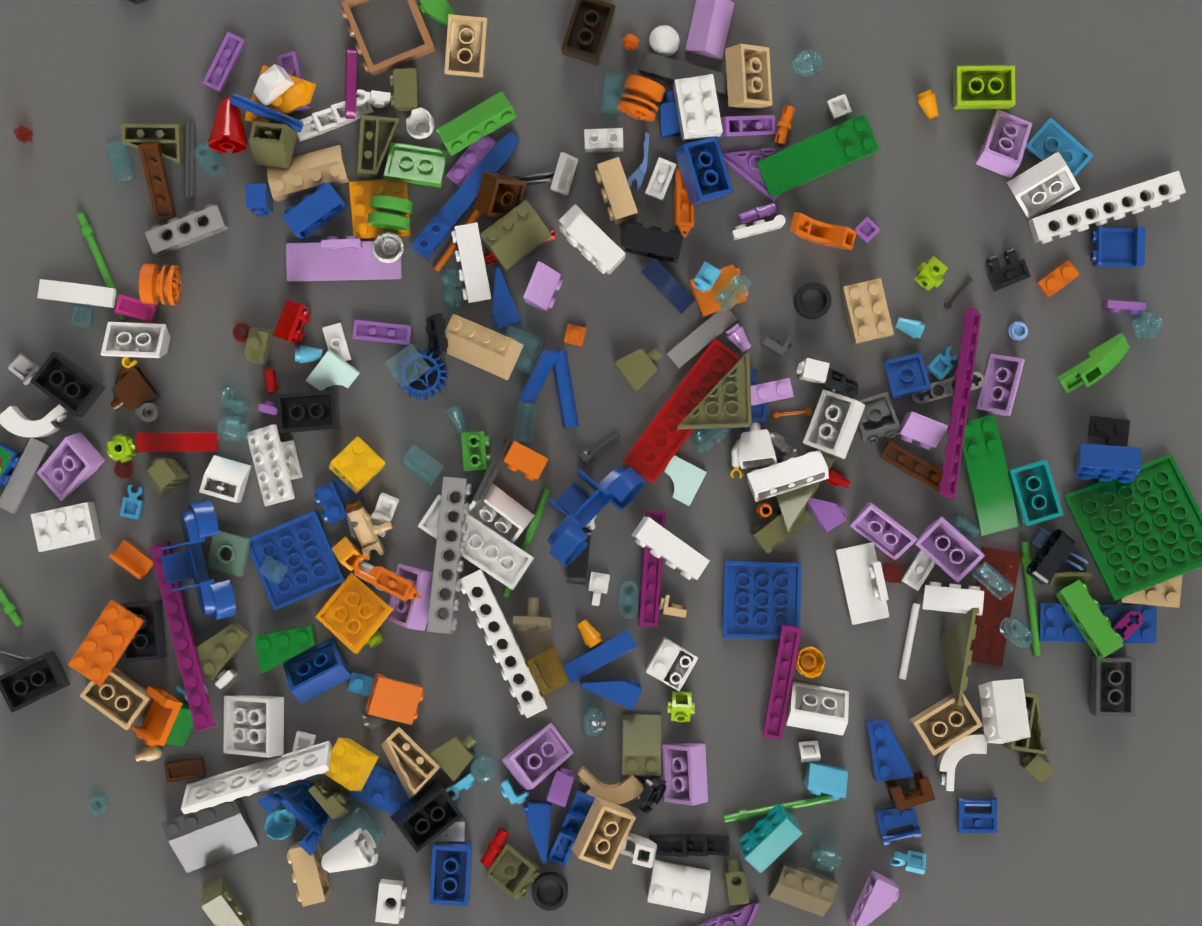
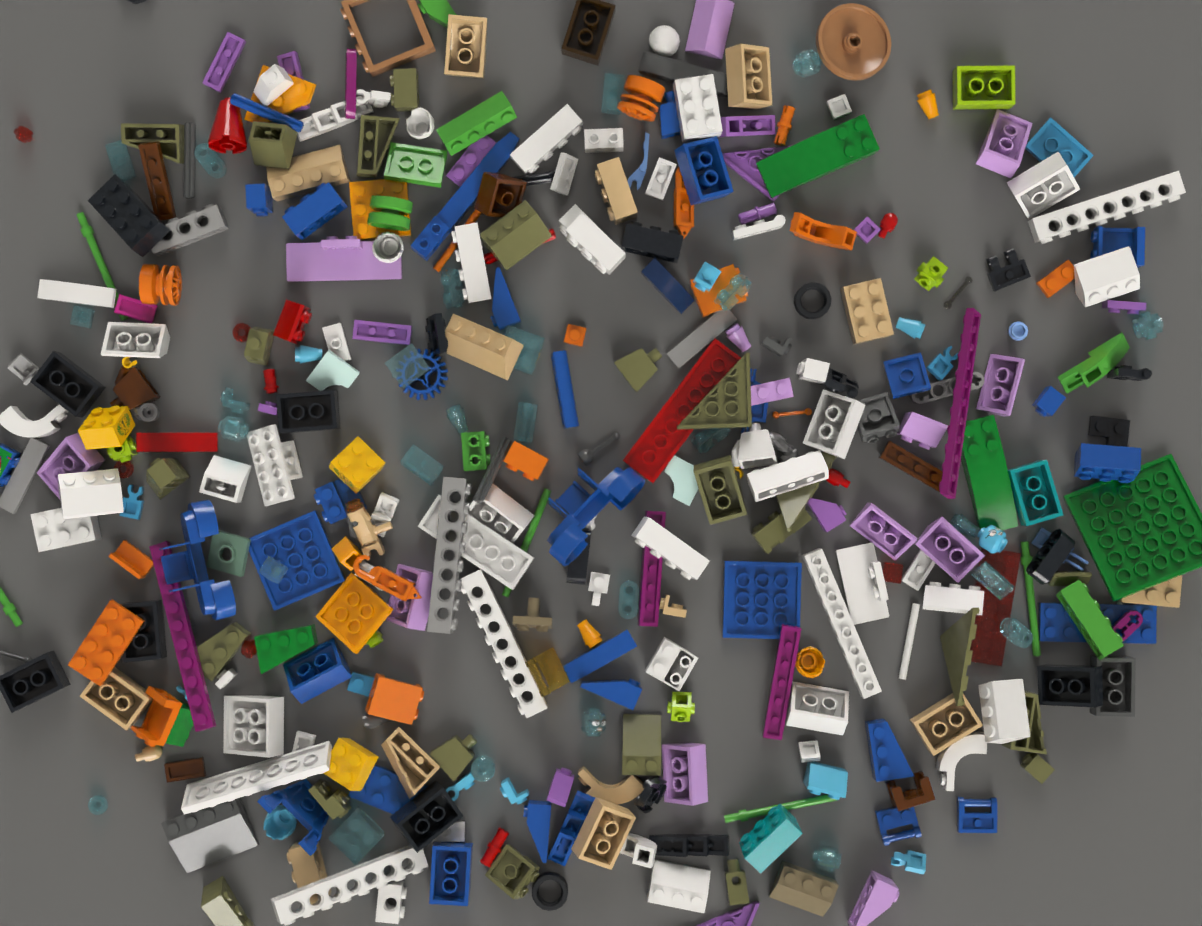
(90, 493): none -> white slope
(106, 427): none -> yellow brick
(128, 215): none -> black brick
(248, 648): none -> clear red plate
(282, 903): none -> white brick
(351, 853): white cone -> none
(537, 757): lavender slope -> none
(538, 375): blue tile -> none
(542, 287): lavender slope -> none
(546, 140): none -> white brick
(630, 42): orange plate -> none
(720, 489): none -> olive brick
(768, 510): orange pin -> none
(841, 623): none -> white brick
(853, 41): none -> medium nougat dish
(887, 224): none -> red cylinder
(992, 539): none -> medium azure head
(1048, 401): none -> blue brick
(1070, 685): none -> black brick
(1106, 277): none -> white slope
(1125, 372): none -> black plate

